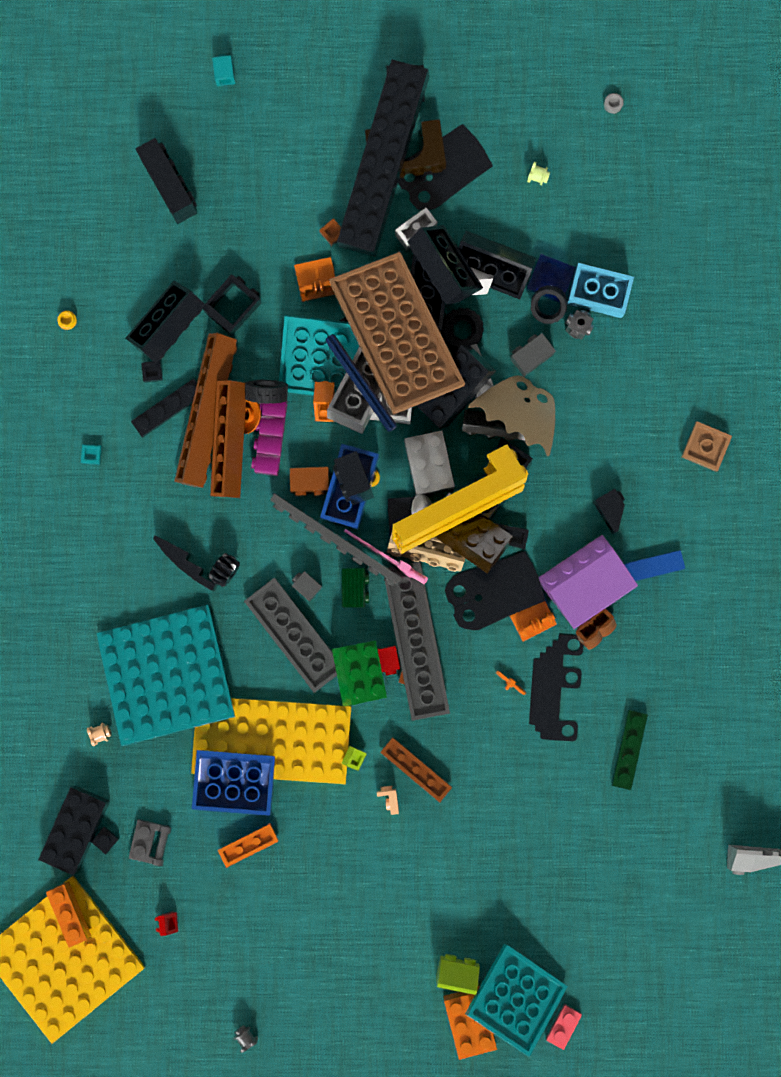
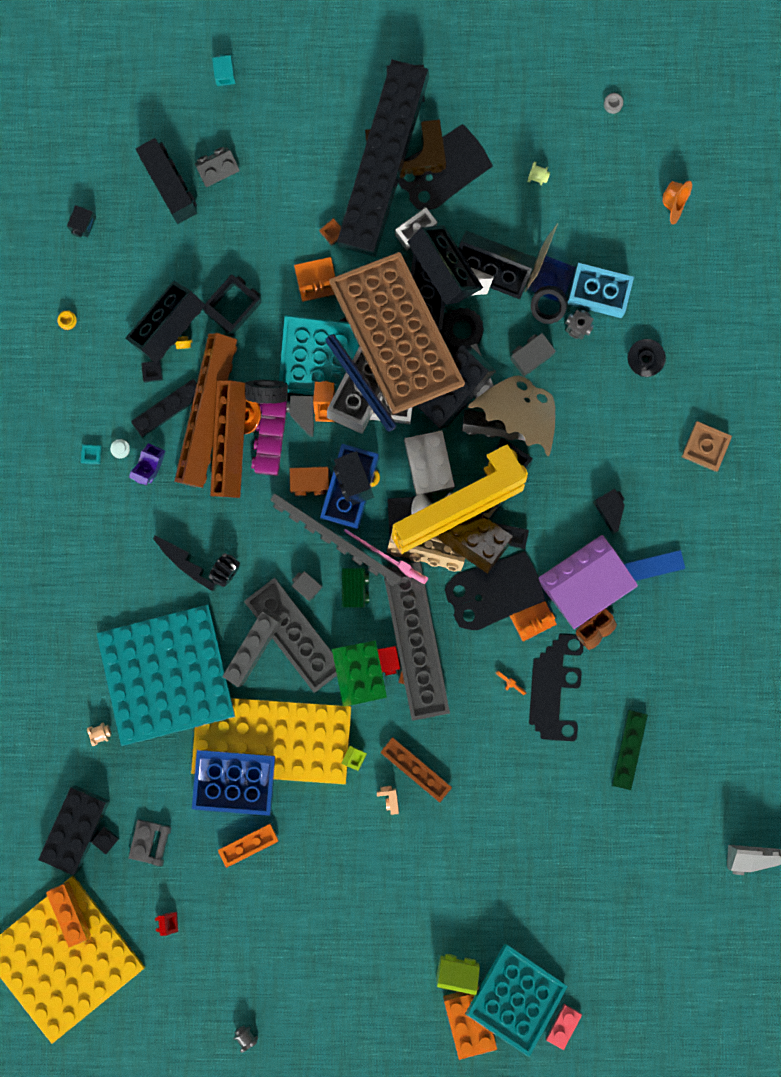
(81, 222): none -> black brick
(120, 448): none -> light aqua plate
(148, 464): none -> dark purple brick
(183, 342): none -> yellow plate
(216, 166): none -> dark grey bracket
(252, 648): none -> dark grey brick
(302, 412): none -> dark grey slope
(539, 261): none -> tan piece
(650, 349): none -> black dish
(675, 198): none -> orange piece

